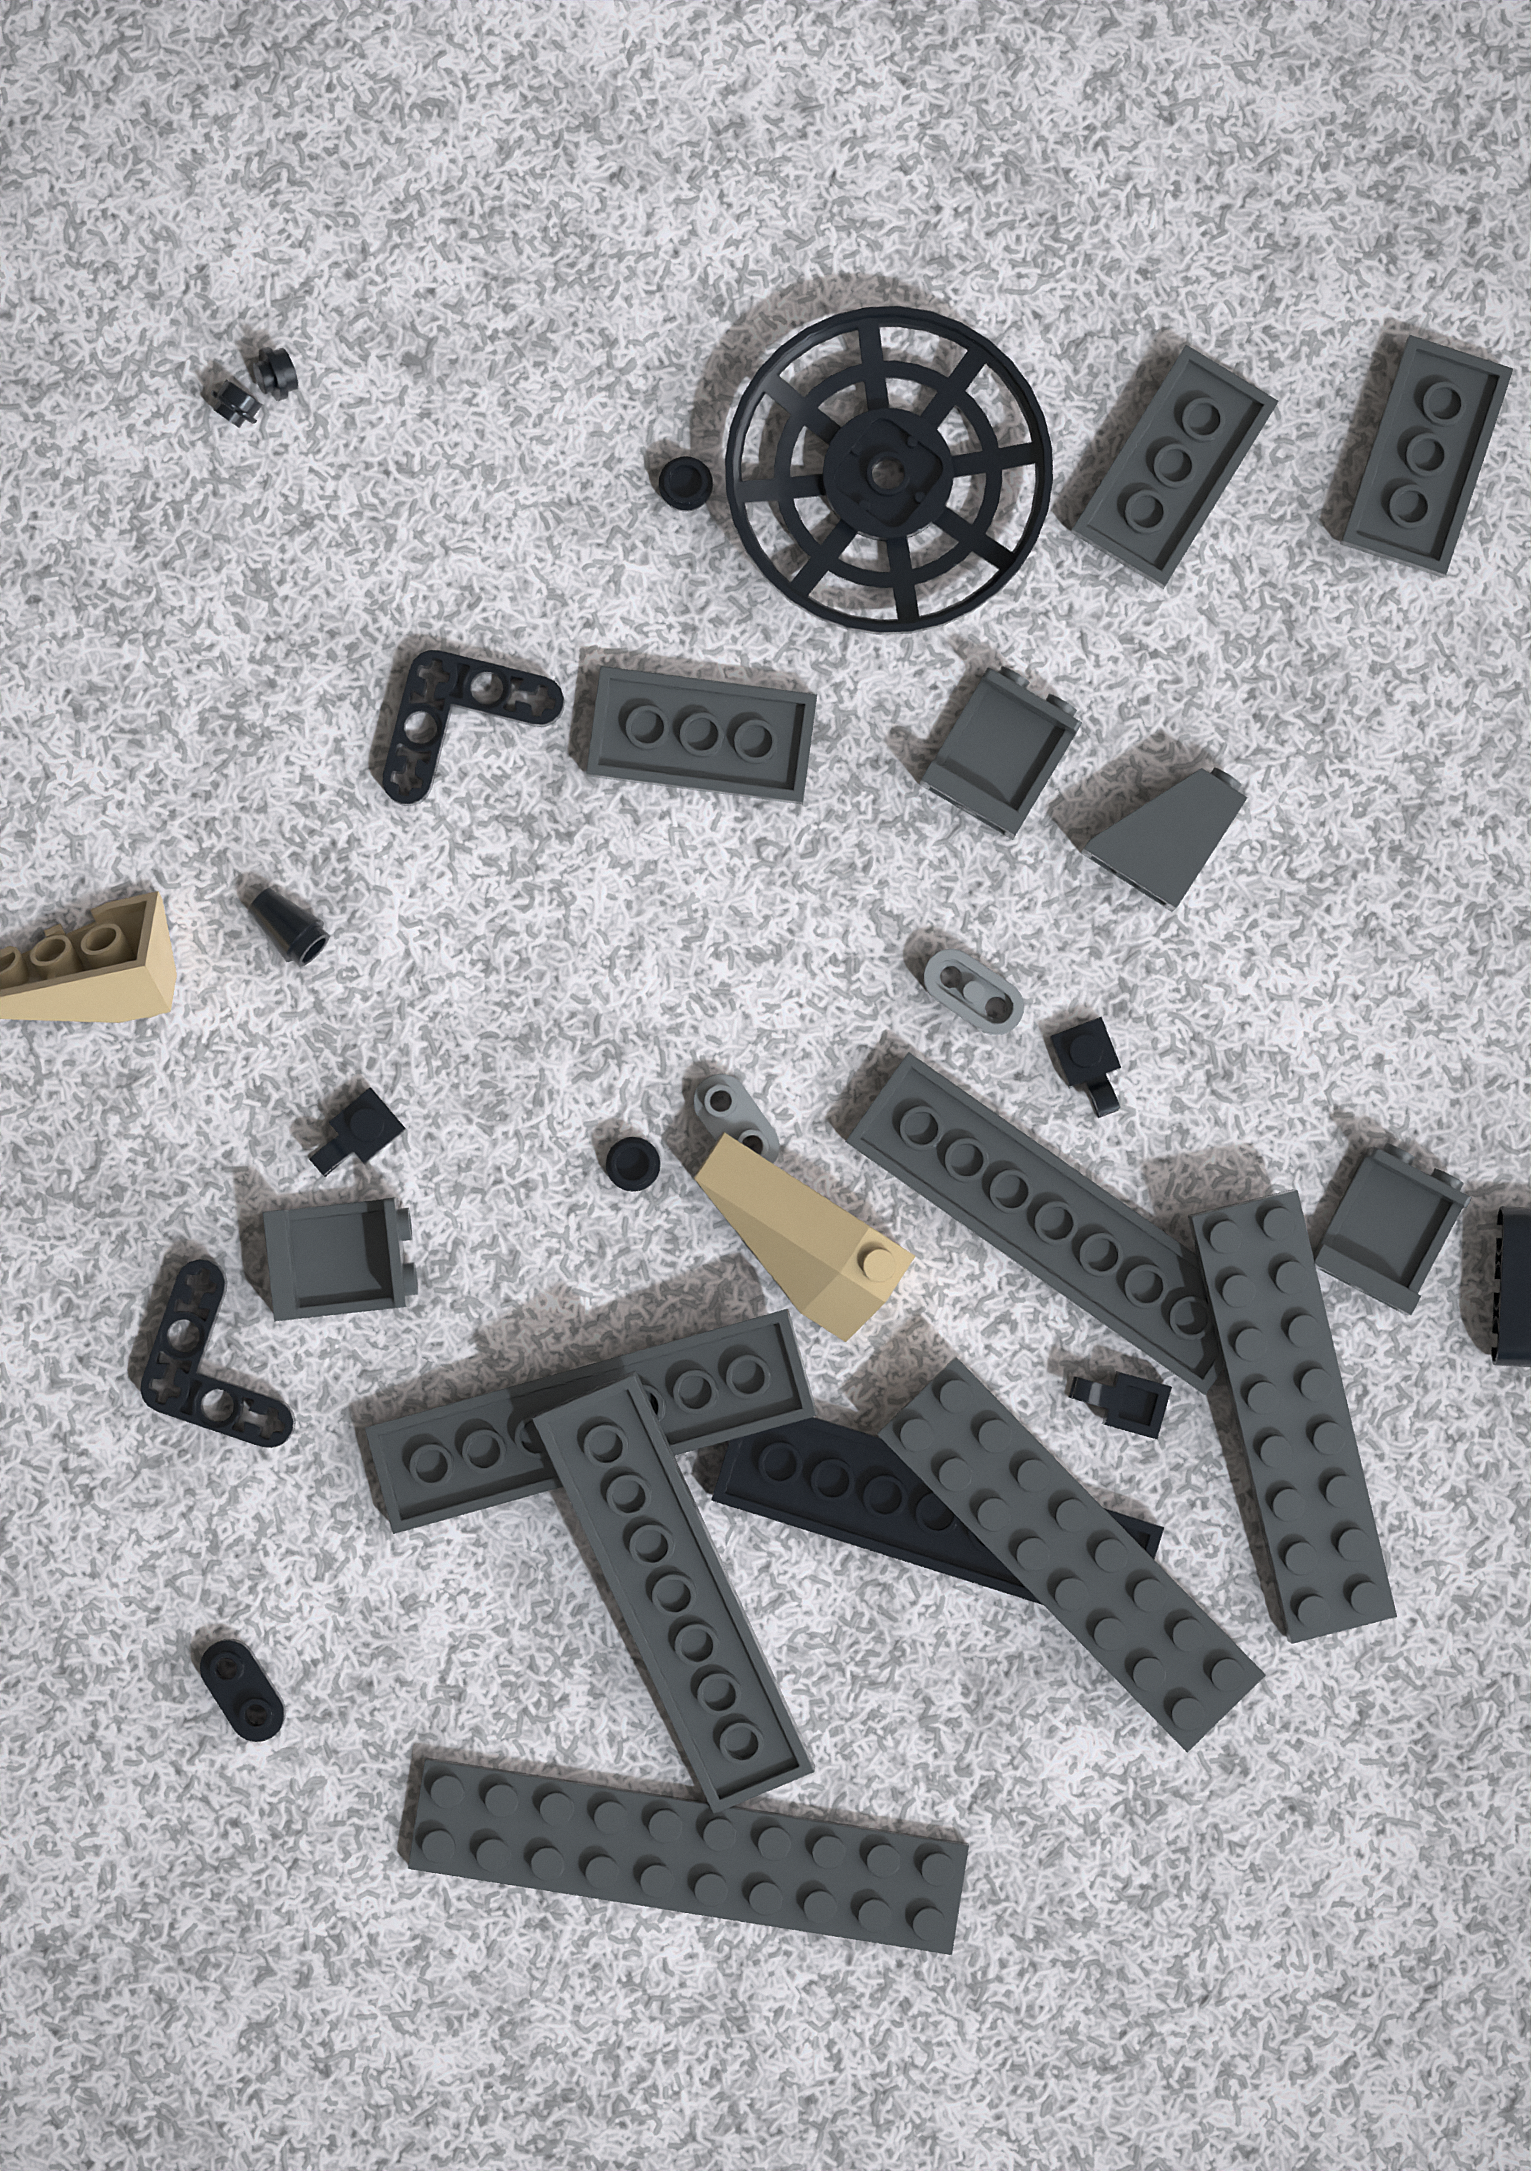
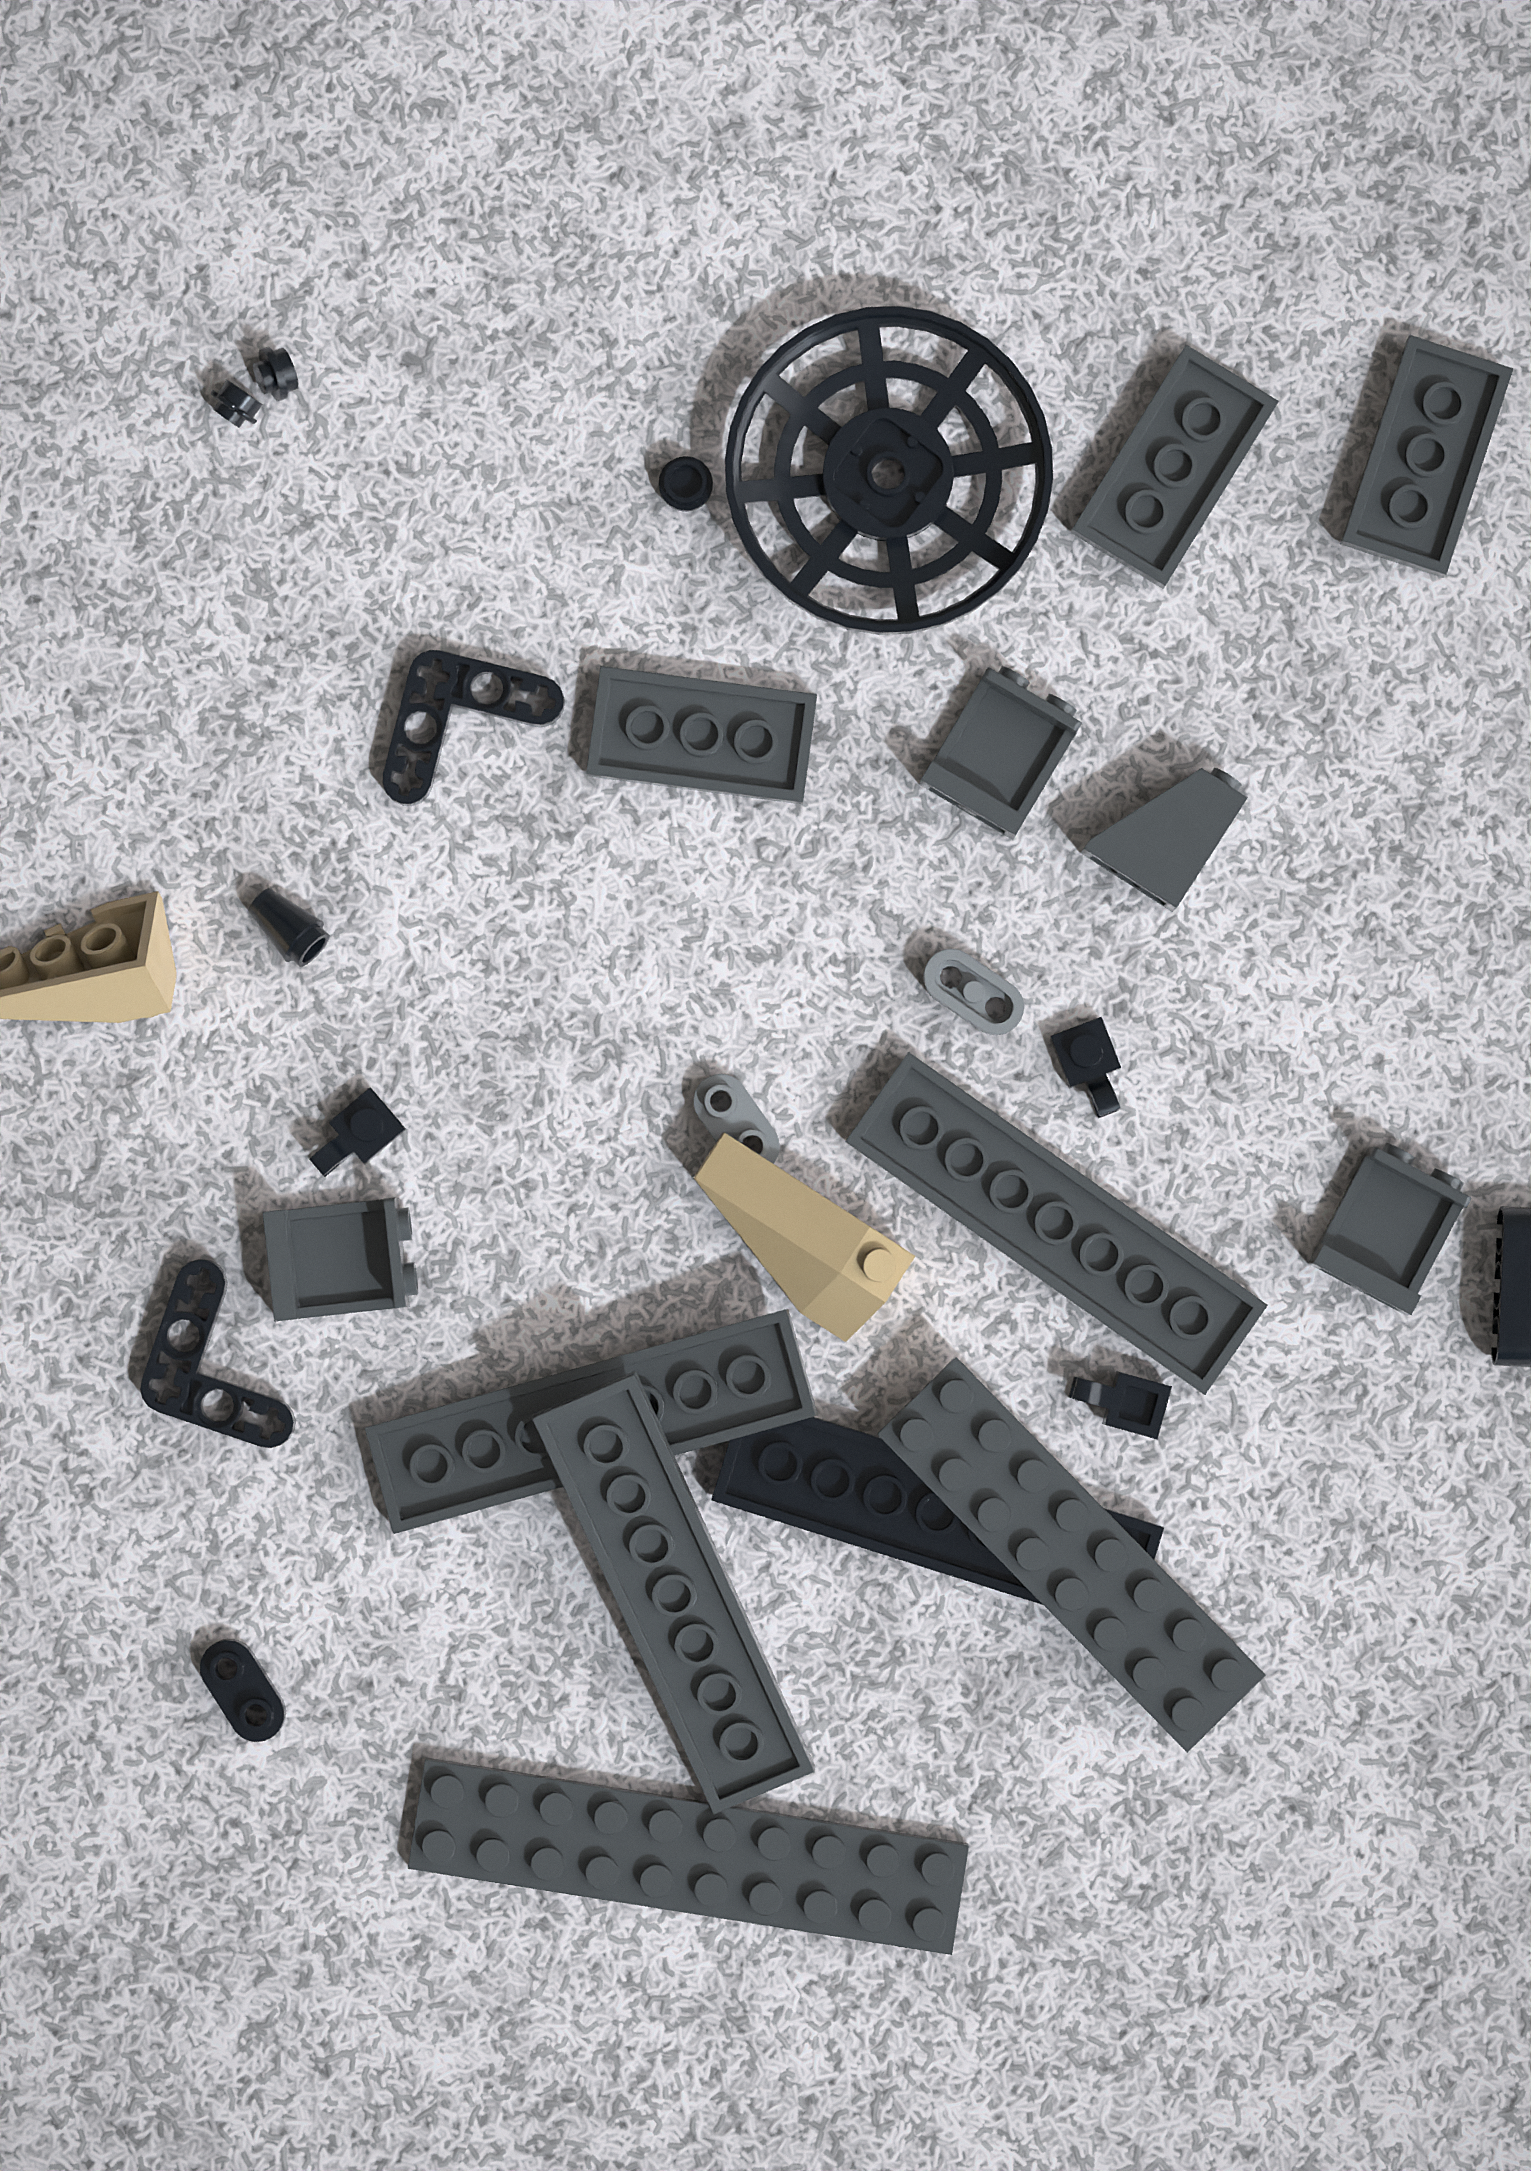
(633, 1164): black plate -> none
(1292, 1416): dark grey plate -> none

